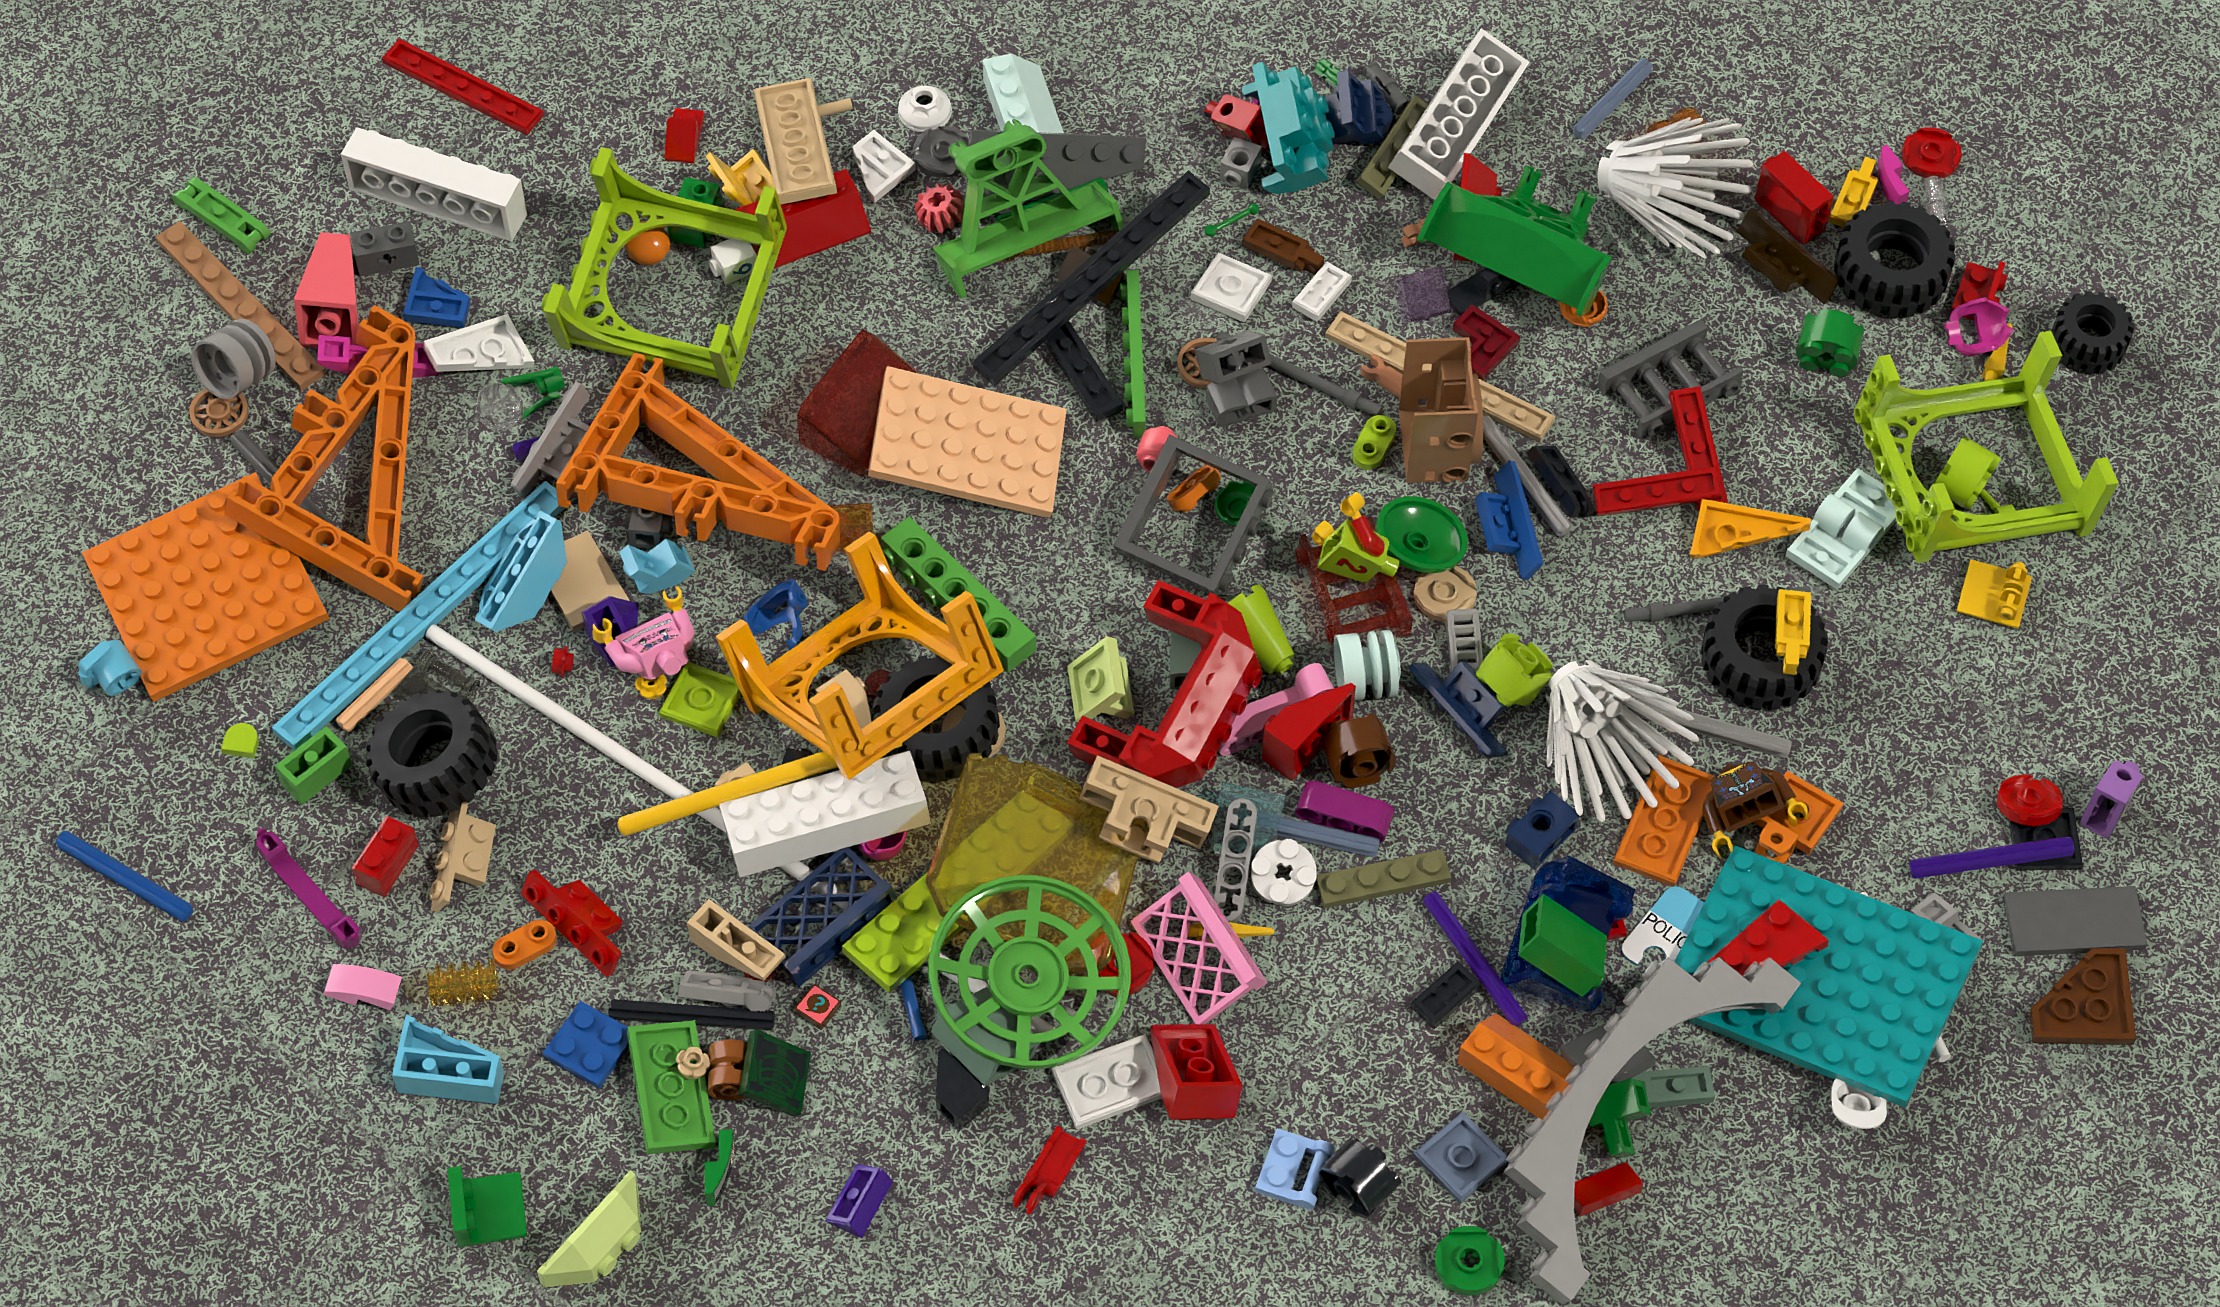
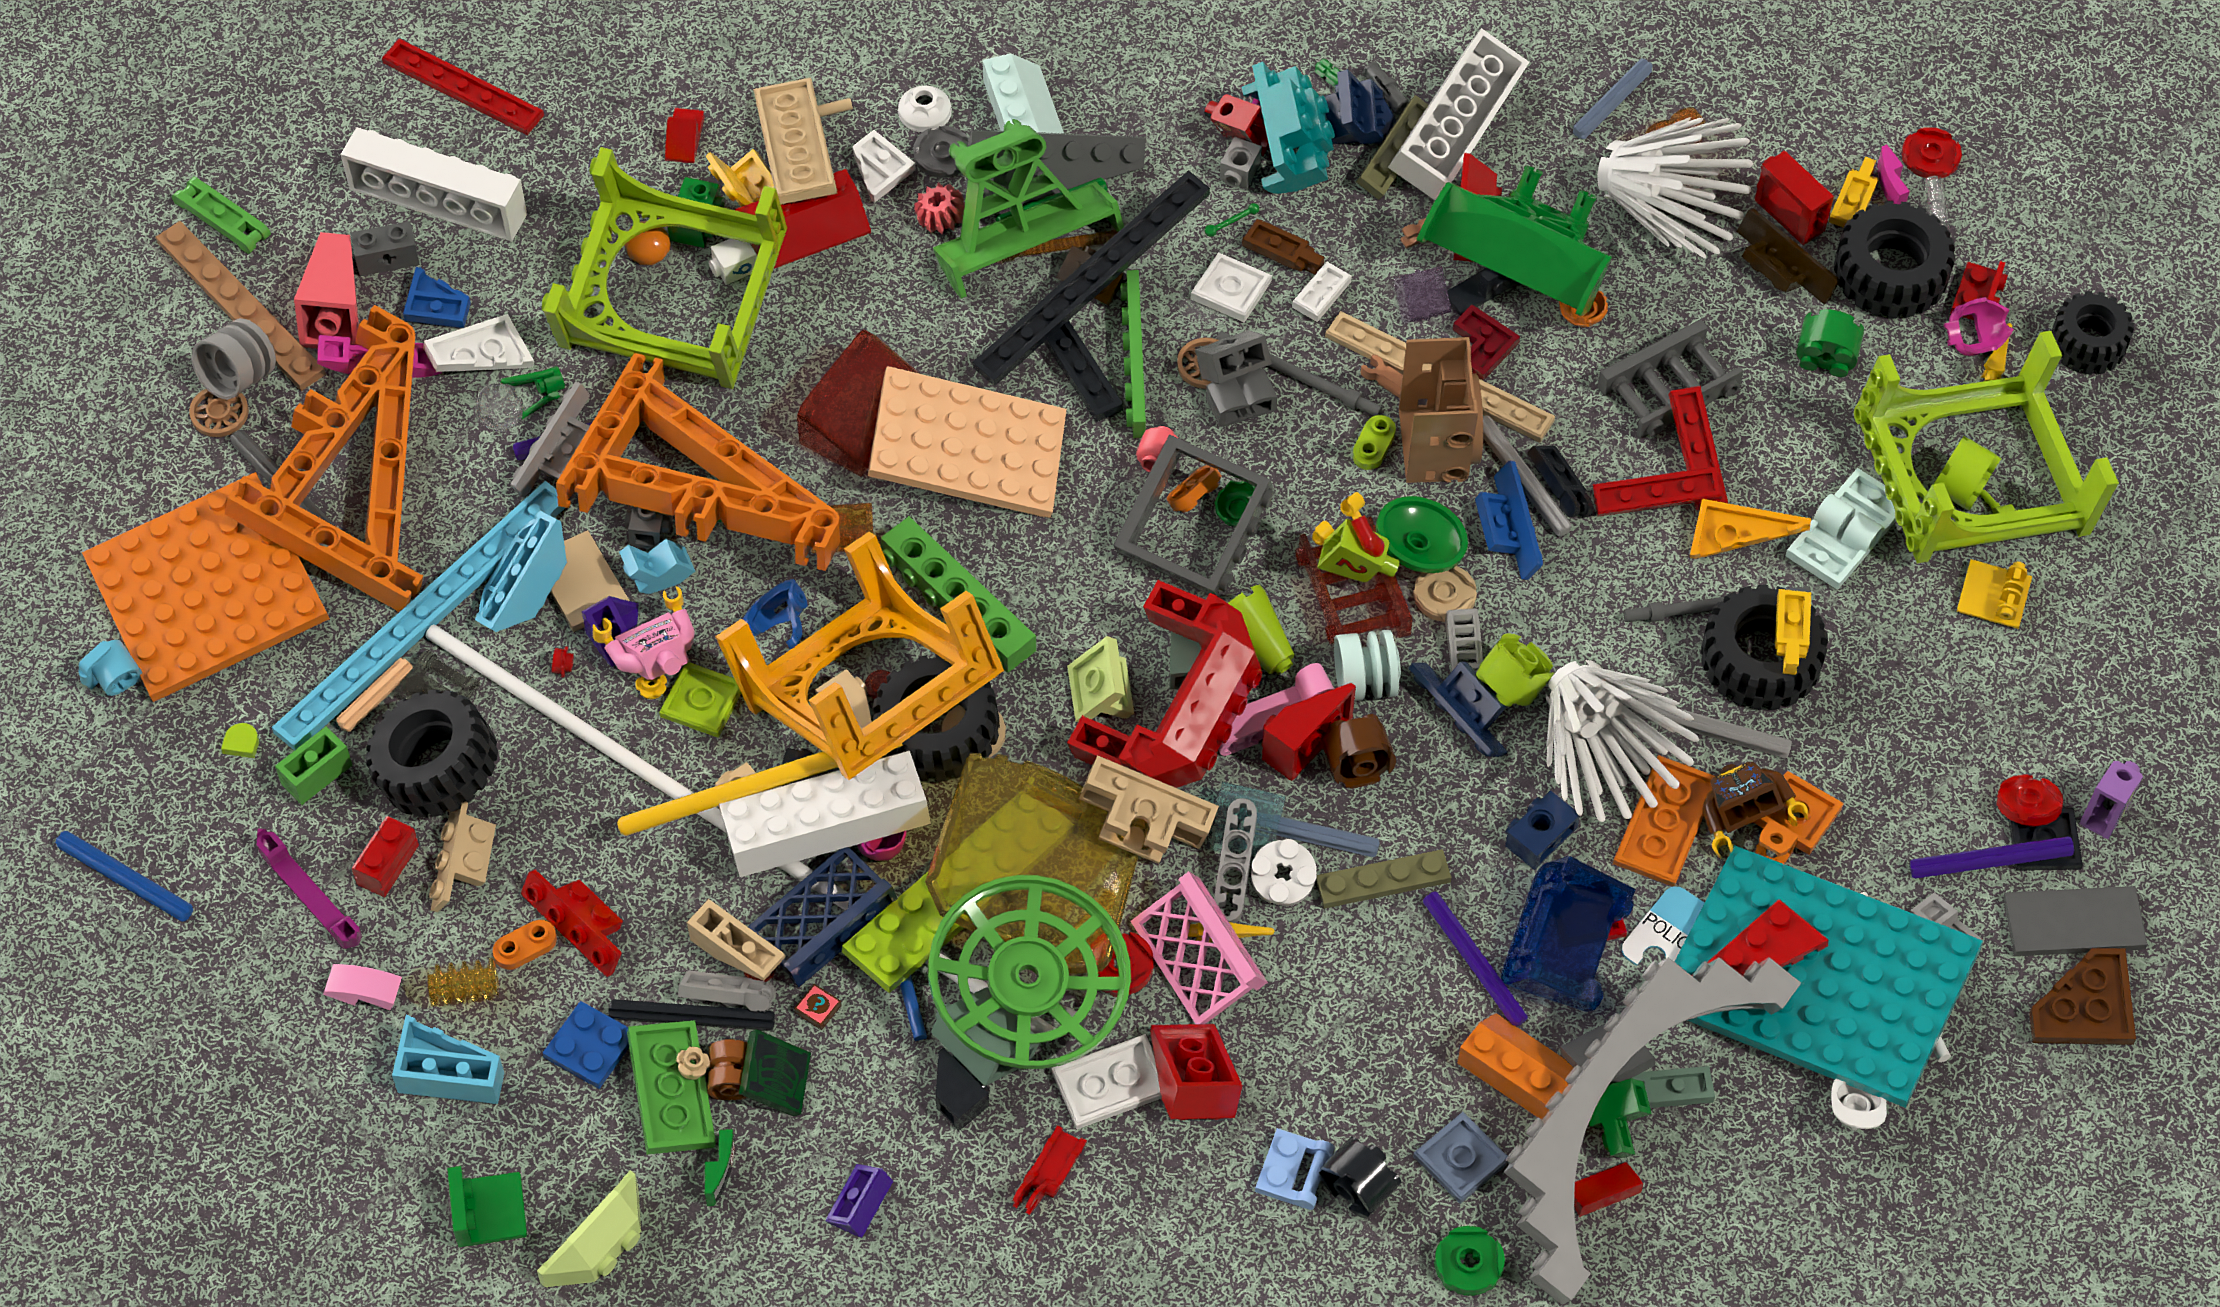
(1344, 810): magenta beam -> none
(1446, 995): black plate -> none
(1563, 945): green brick -> none

